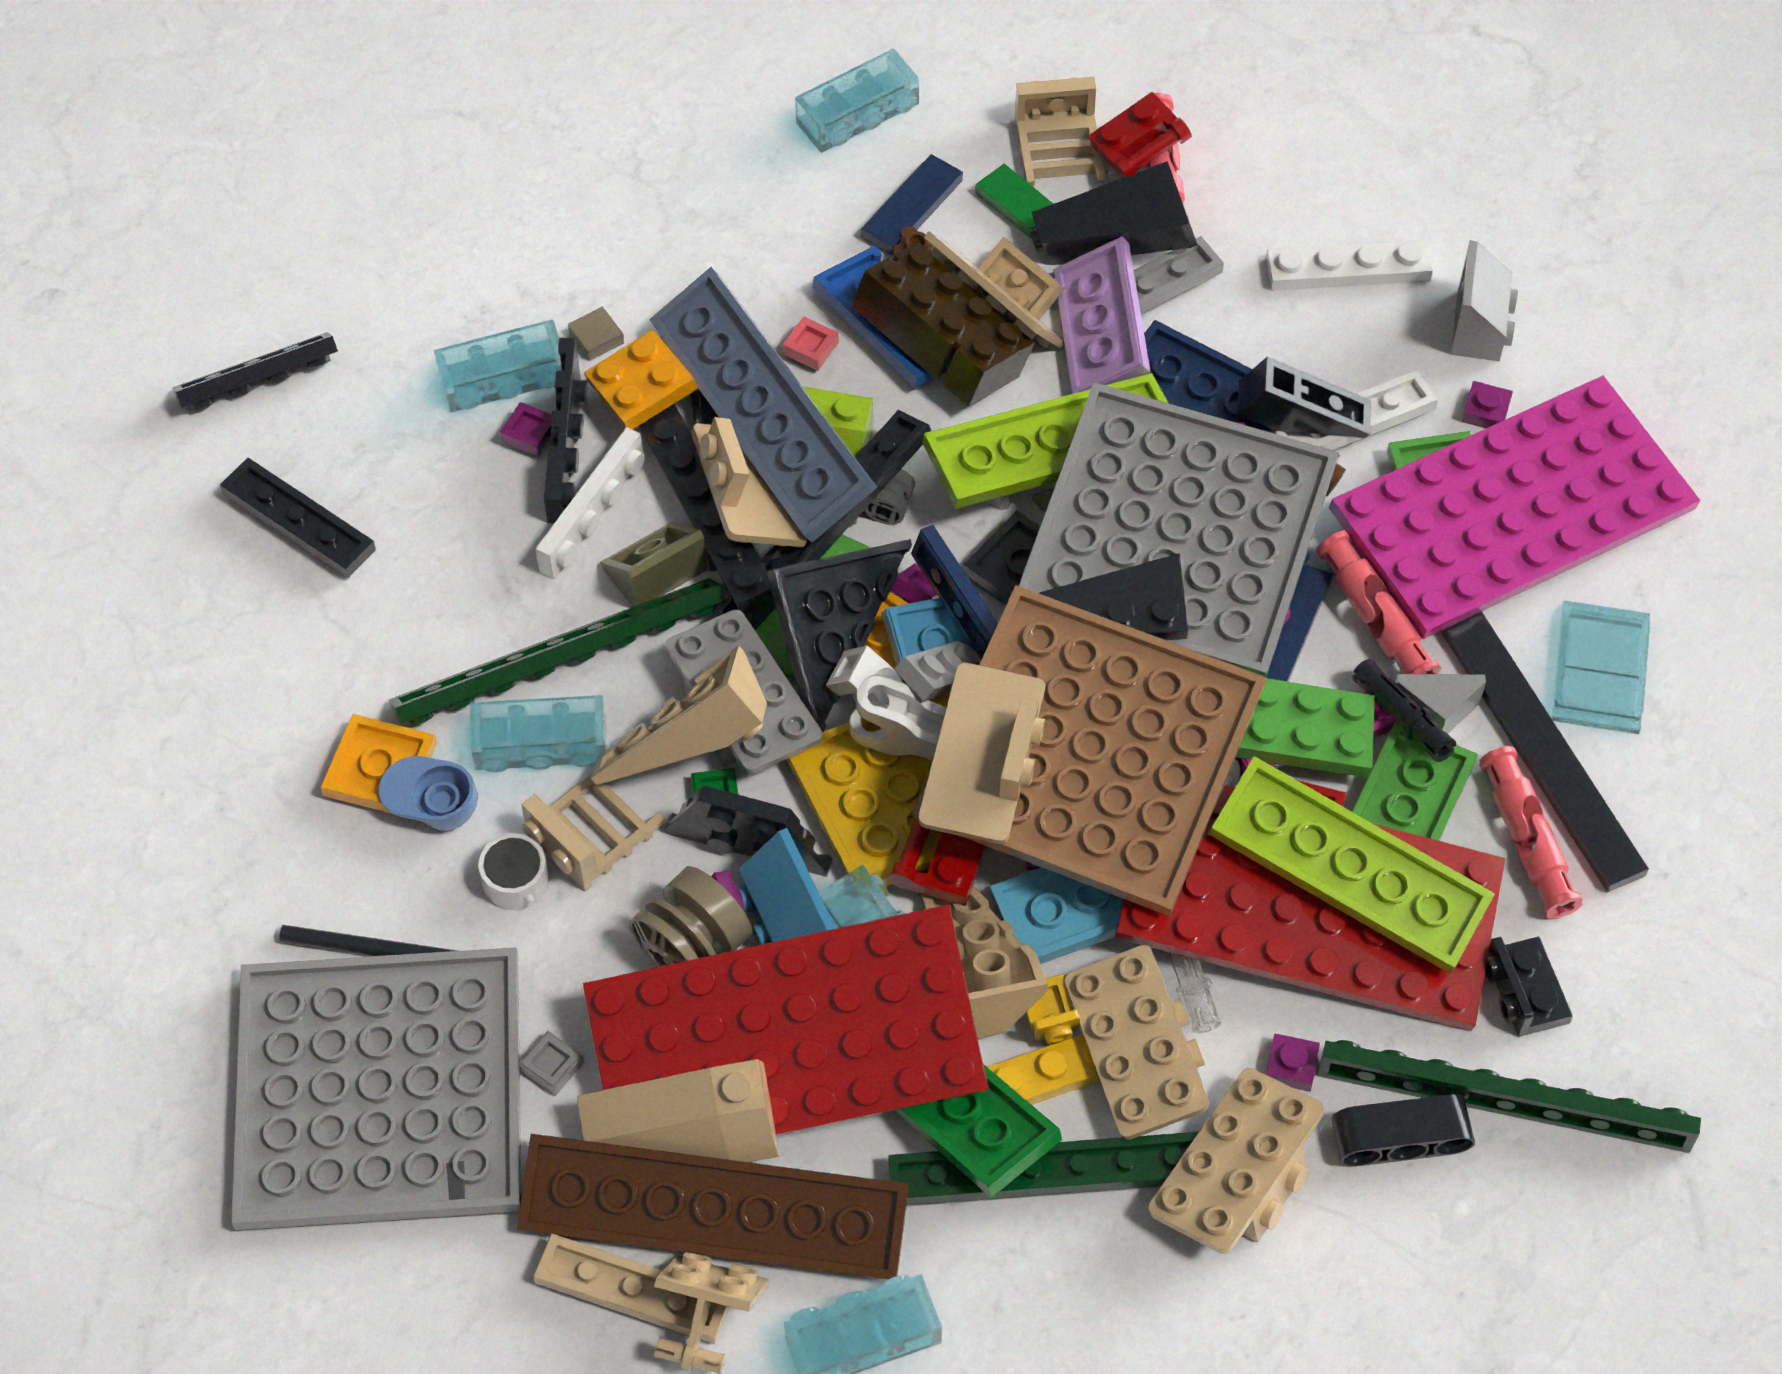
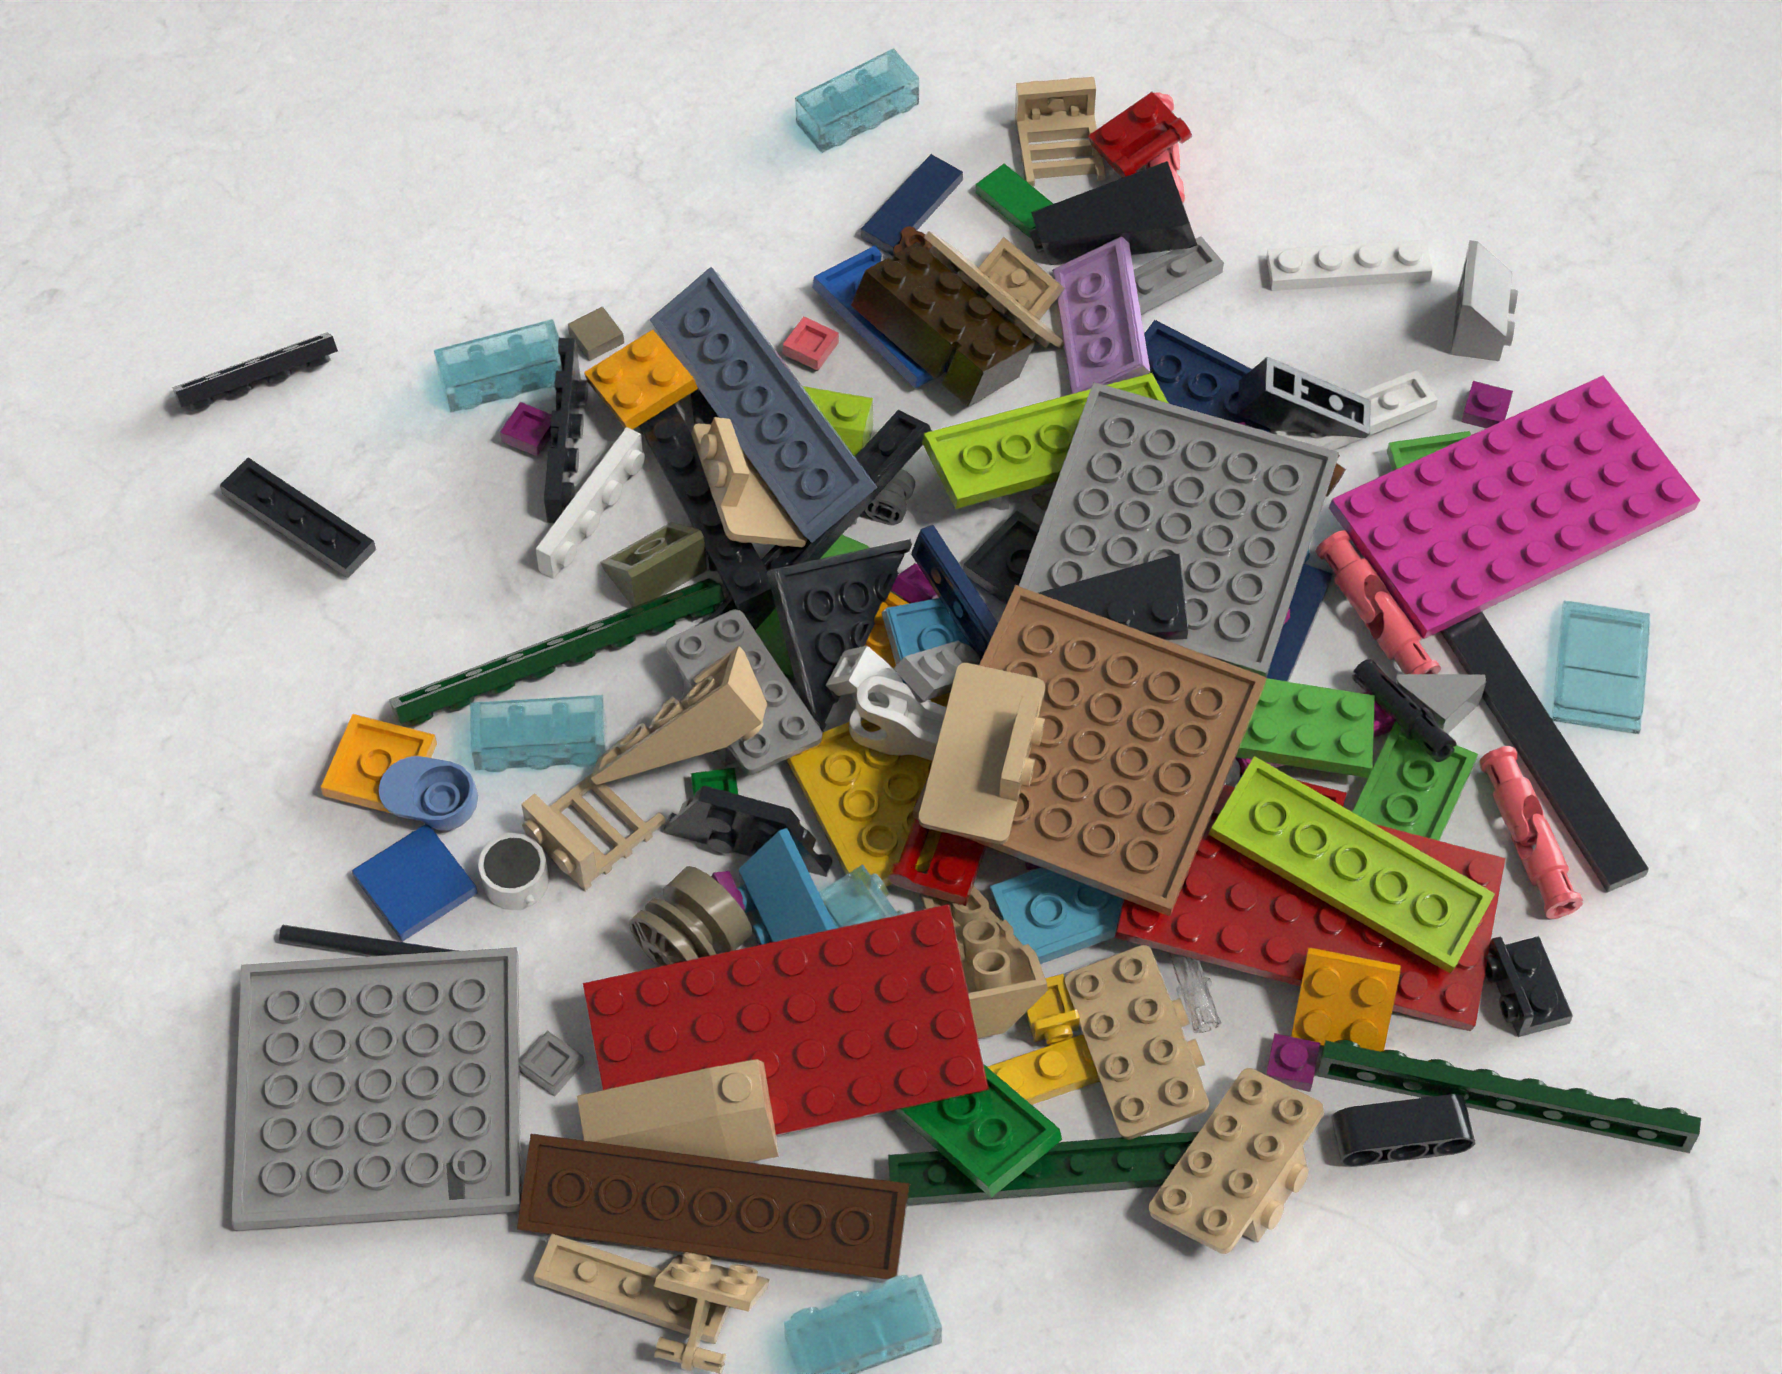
(414, 882): none -> blue tile
(1345, 999): none -> light orange plate

